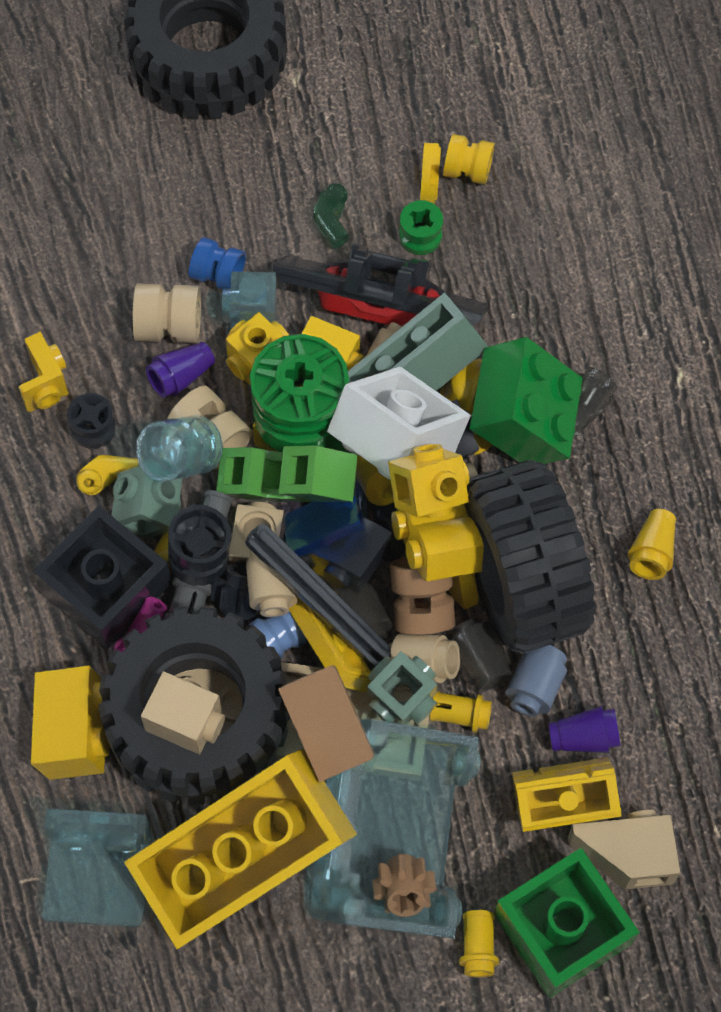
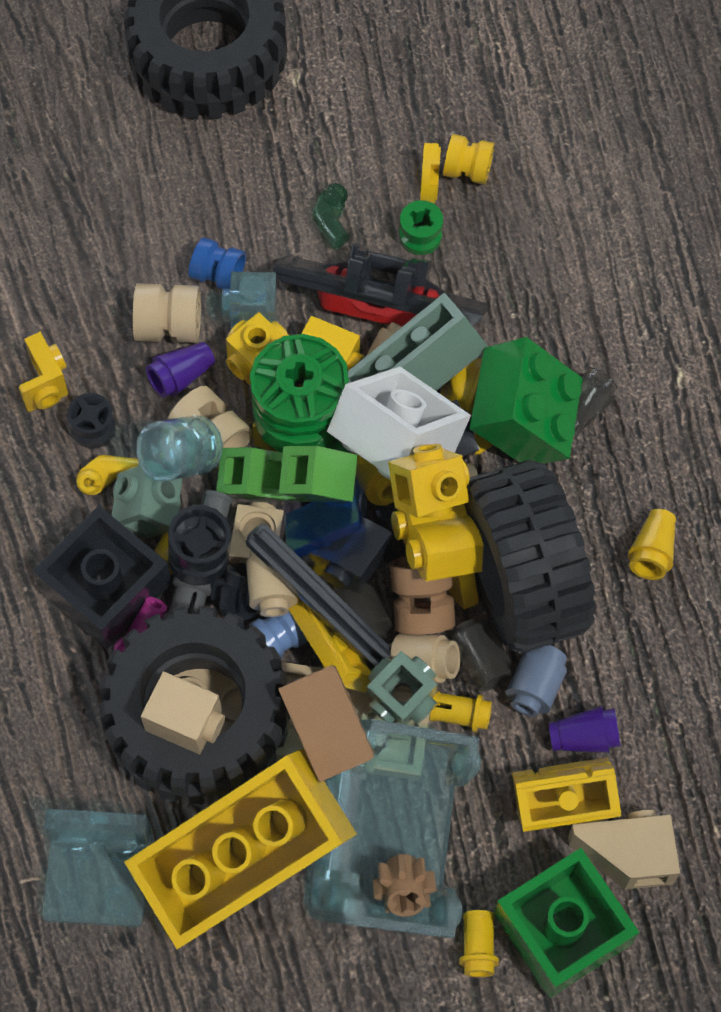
(68, 724): yellow brick -> none

